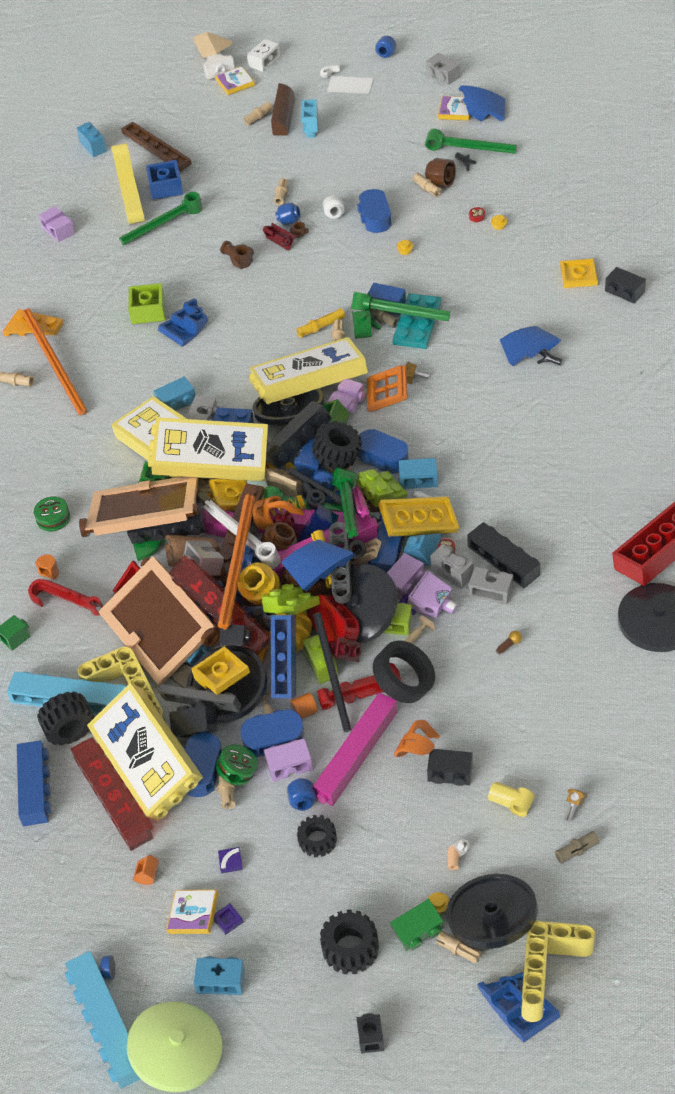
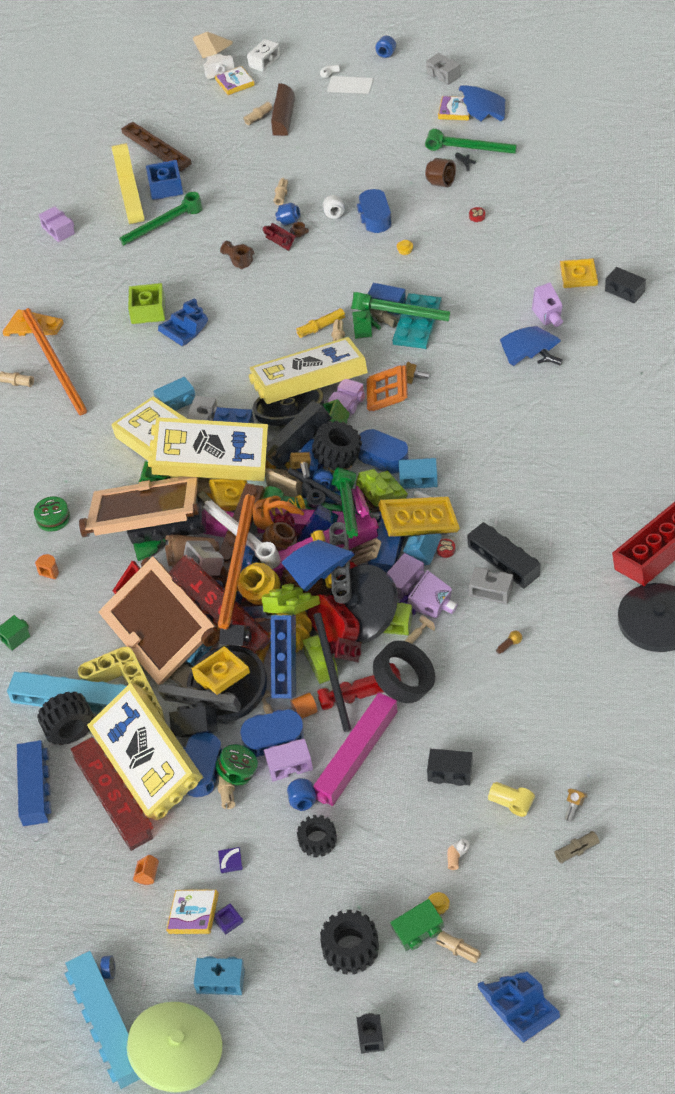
(65, 593): red piece -> none
(91, 139): dark azure brick -> none
(259, 618): black bar -> none
(299, 461): none -> pearl gold piece
(309, 117): medium azure hips -> none
(359, 550): black plate -> none
(421, 745): orange helmet -> none
(427, 185): tan pin -> none
(460, 566): light grey brick -> none
(492, 911): black dish -> none
(499, 222): yellow plate -> none
(547, 305): none -> lavender torso
(549, 939): light yellow beam -> none

